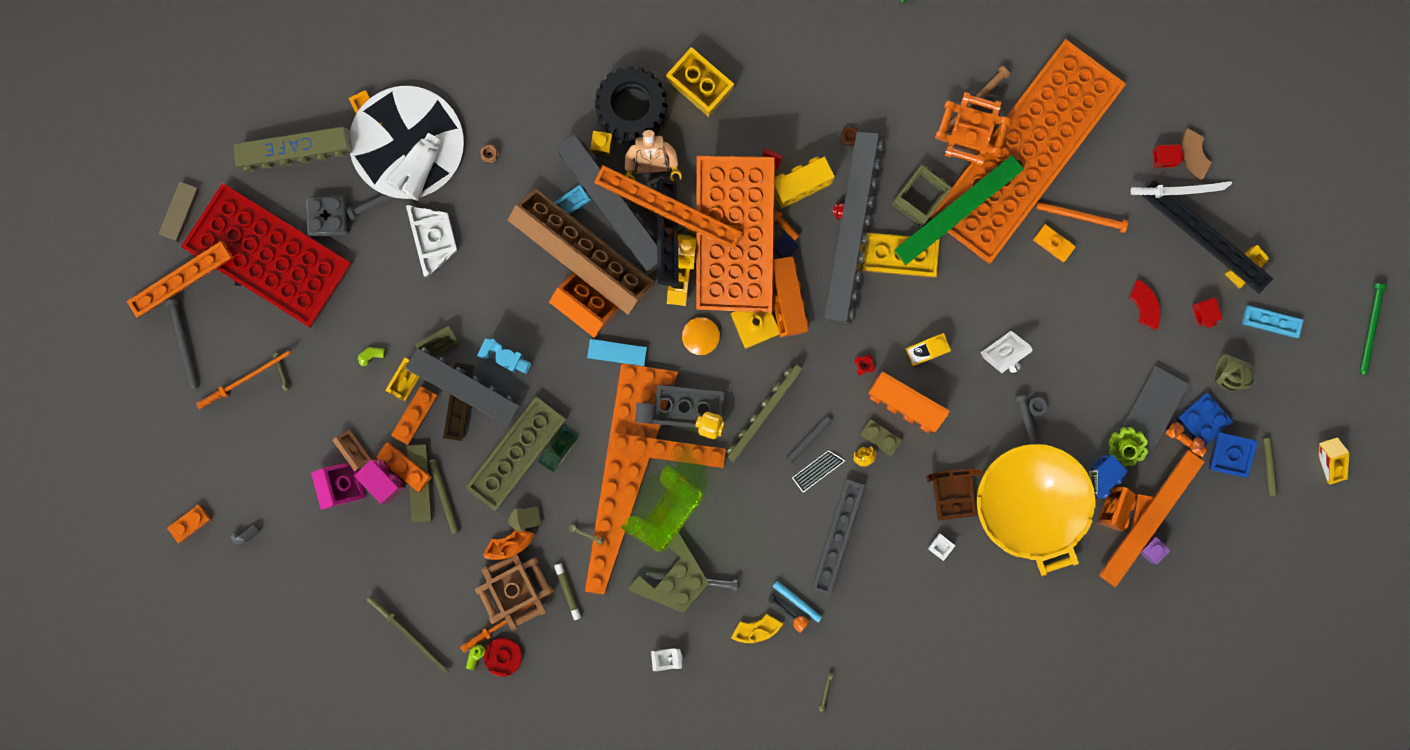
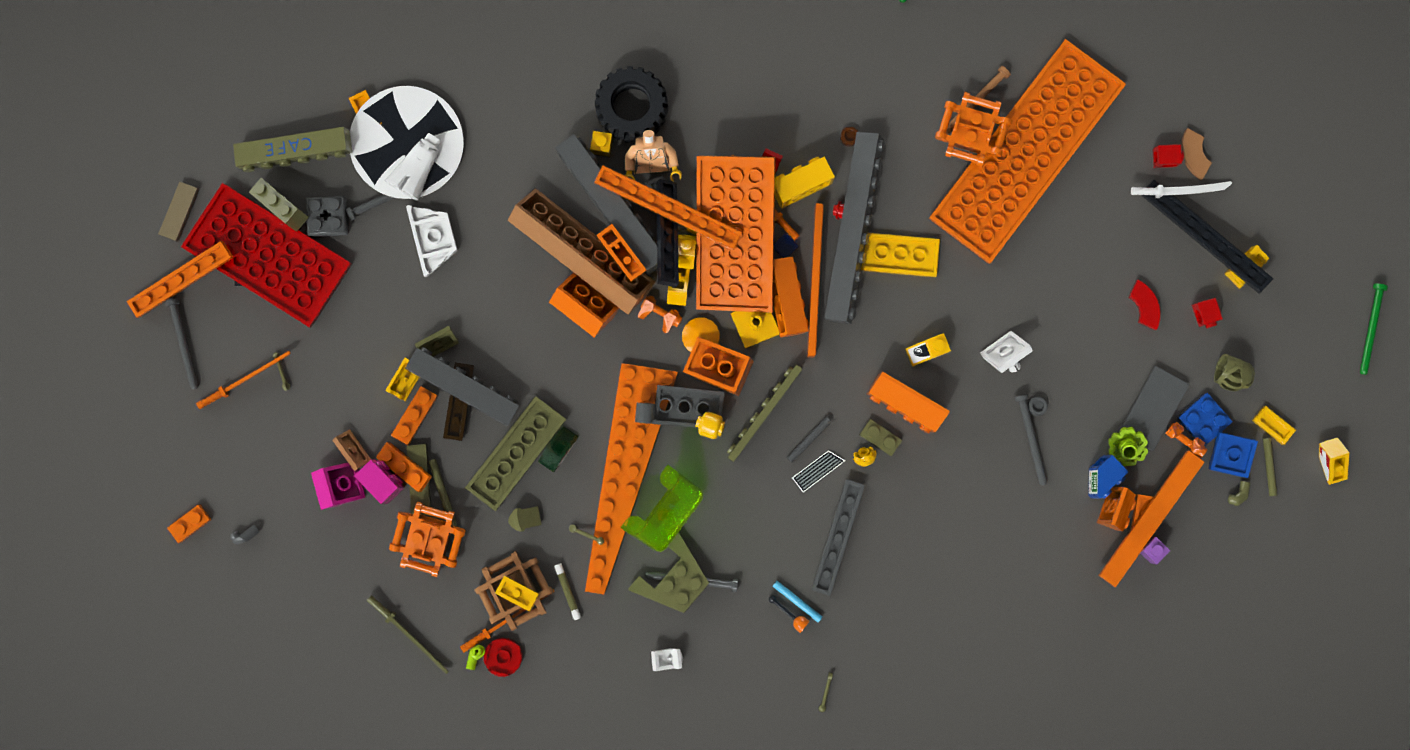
(278, 204): none -> olive brick
(369, 353): lime arm -> none
(427, 539): none -> orange brick
(494, 153): medium nougat plate -> none
(504, 357): medium azure hips -> none
(508, 546): orange tile -> none
(517, 593): none -> yellow plate
(573, 200): medium azure tile -> none
(617, 352): medium azure tile -> none
(621, 252): none -> orange slope
(667, 450): orange plate -> none
(670, 318): none -> orange piece
(700, 82): yellow brick -> none
(718, 366): none -> orange slope
(757, 631): yellow tile -> none
(815, 280): none -> orange tile
(869, 364): red plate -> none
(908, 209): olive window -> none
(941, 547): white plate -> none
(954, 493): reddish brown piece -> none
(958, 210): green tile -> none
(1036, 504): yellow dish -> none
(1054, 243): light orange plate -> none
(1122, 226): orange bar -> none
(1241, 496): none -> olive arm
(1272, 321): medium azure tile -> none
(1274, 425): none -> yellow tile

